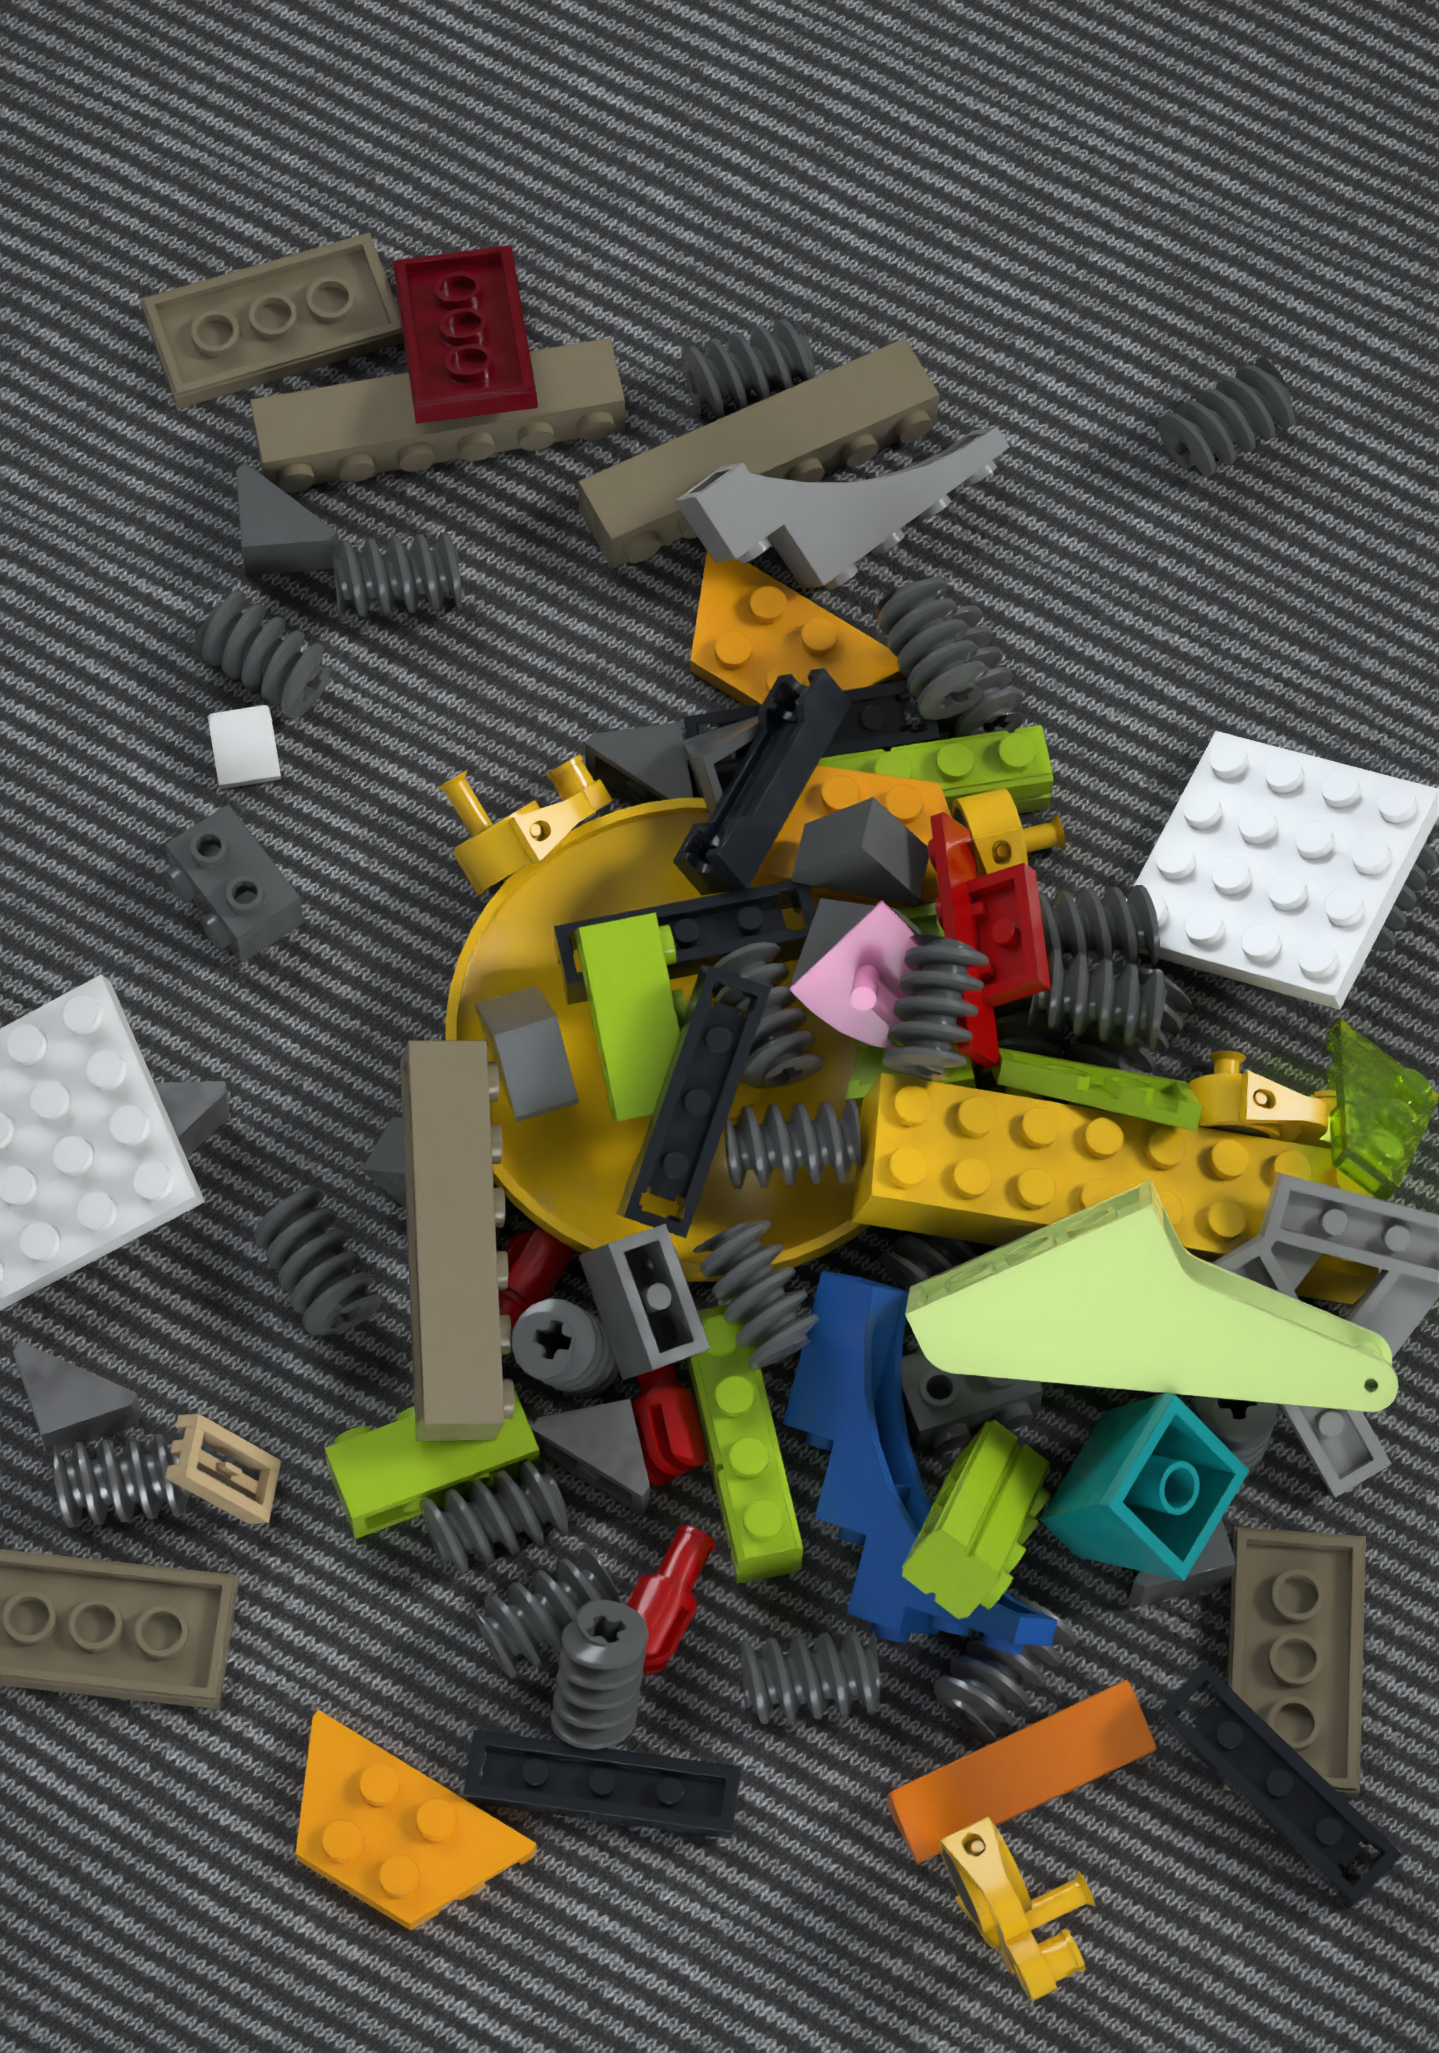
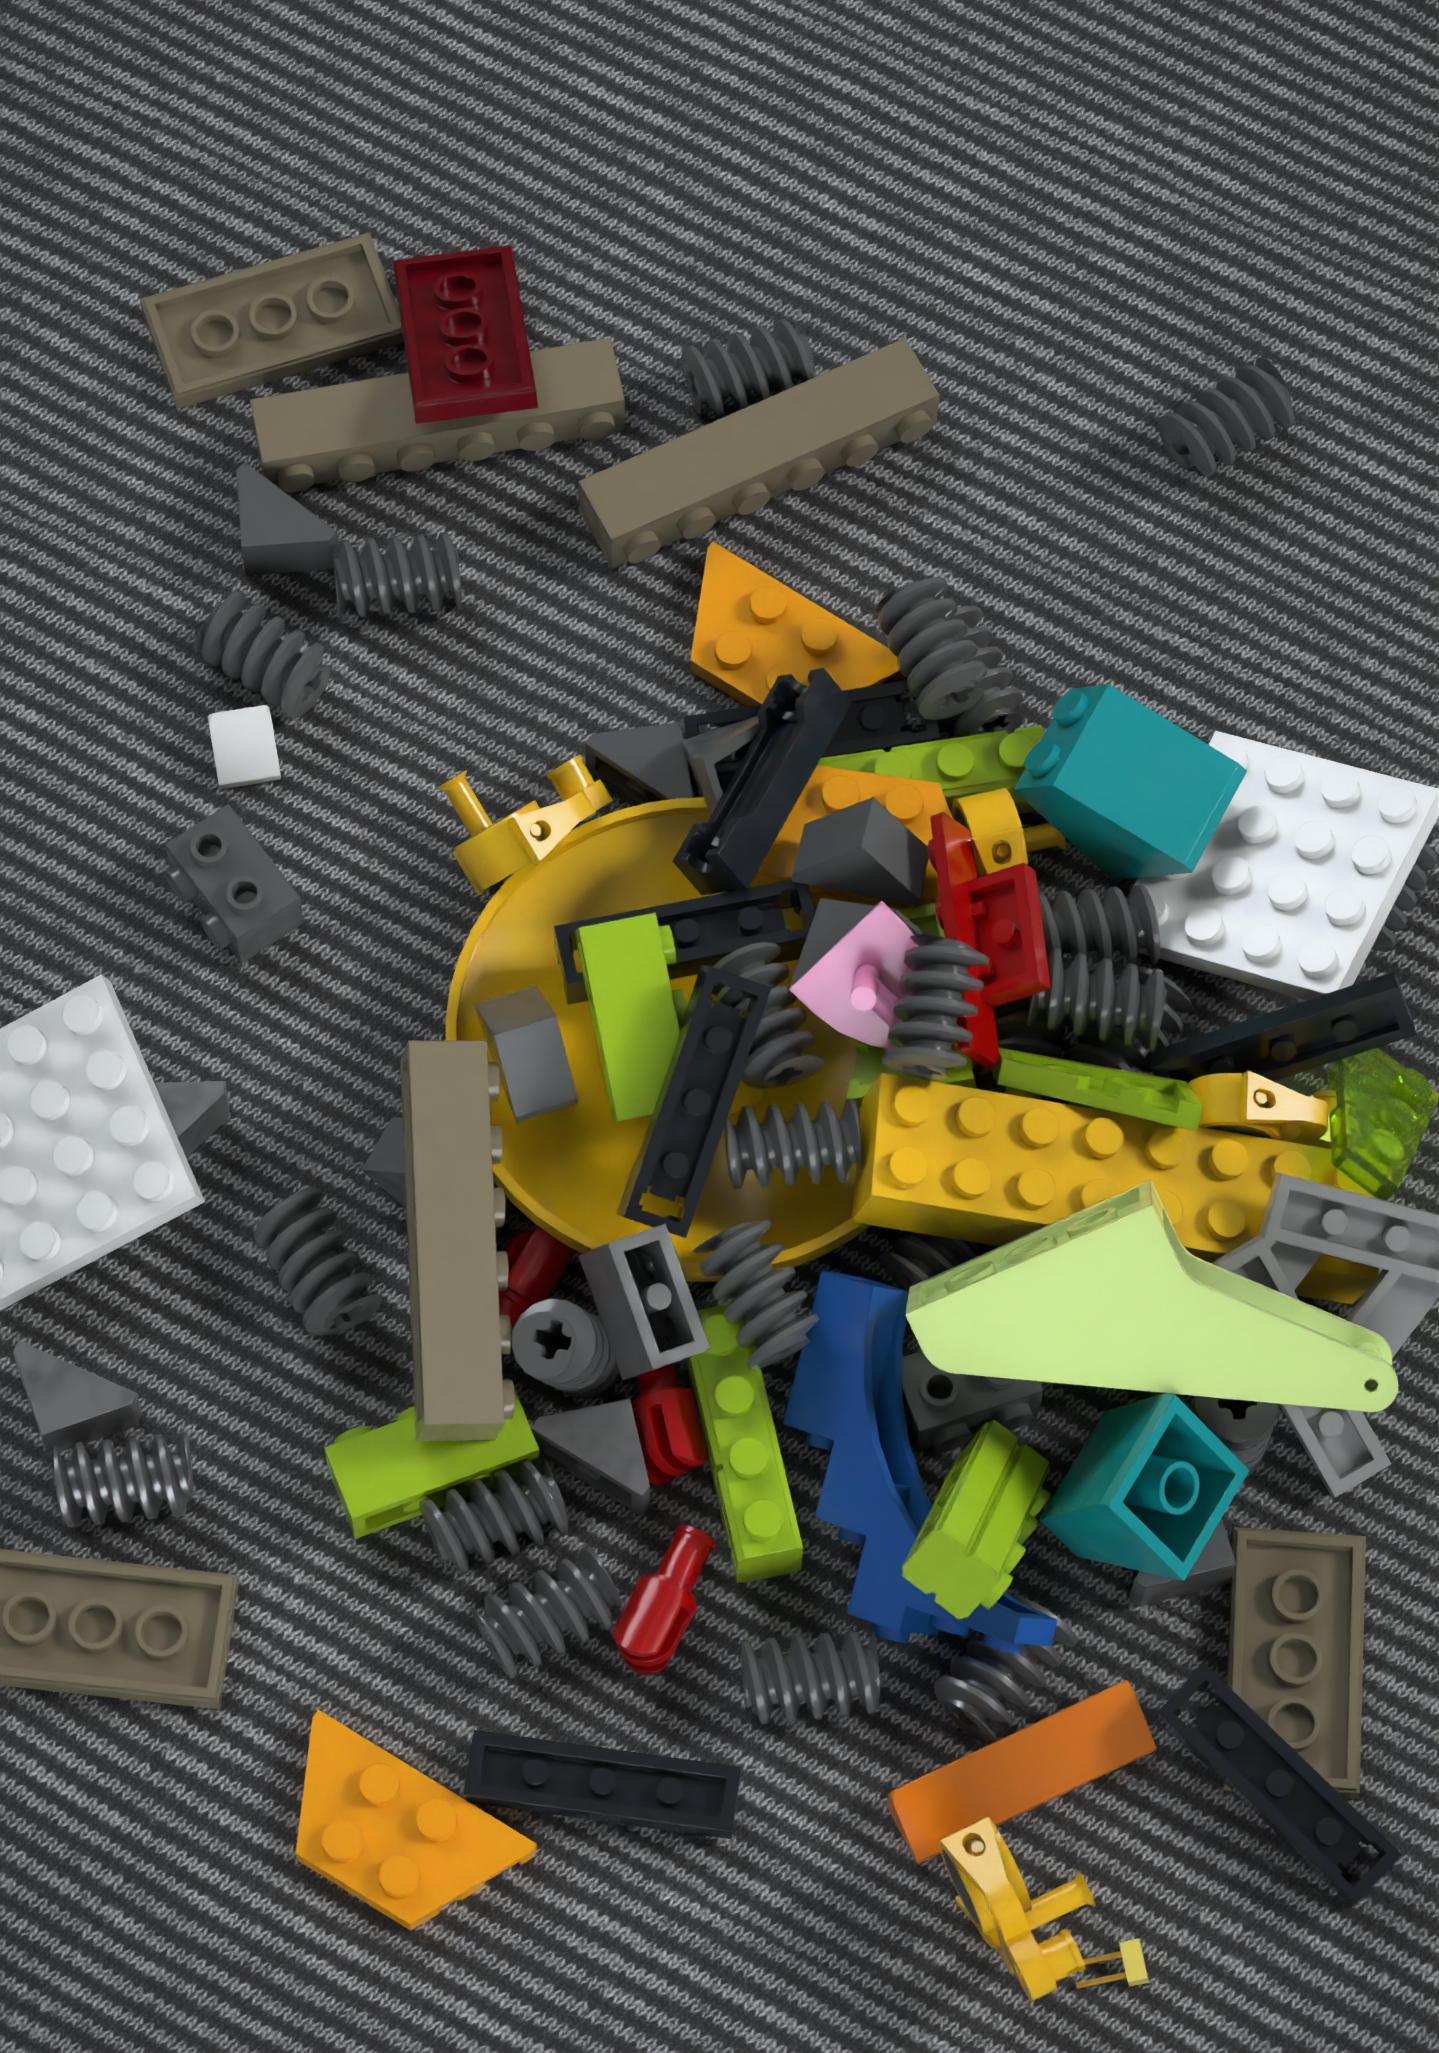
(186, 1475): tan tile -> none
(599, 1675): dark grey piece -> none
(829, 524): light grey arch -> none
(1127, 784): none -> teal slope
(1133, 1962): none -> light yellow piece
(1295, 1036): none -> black plate

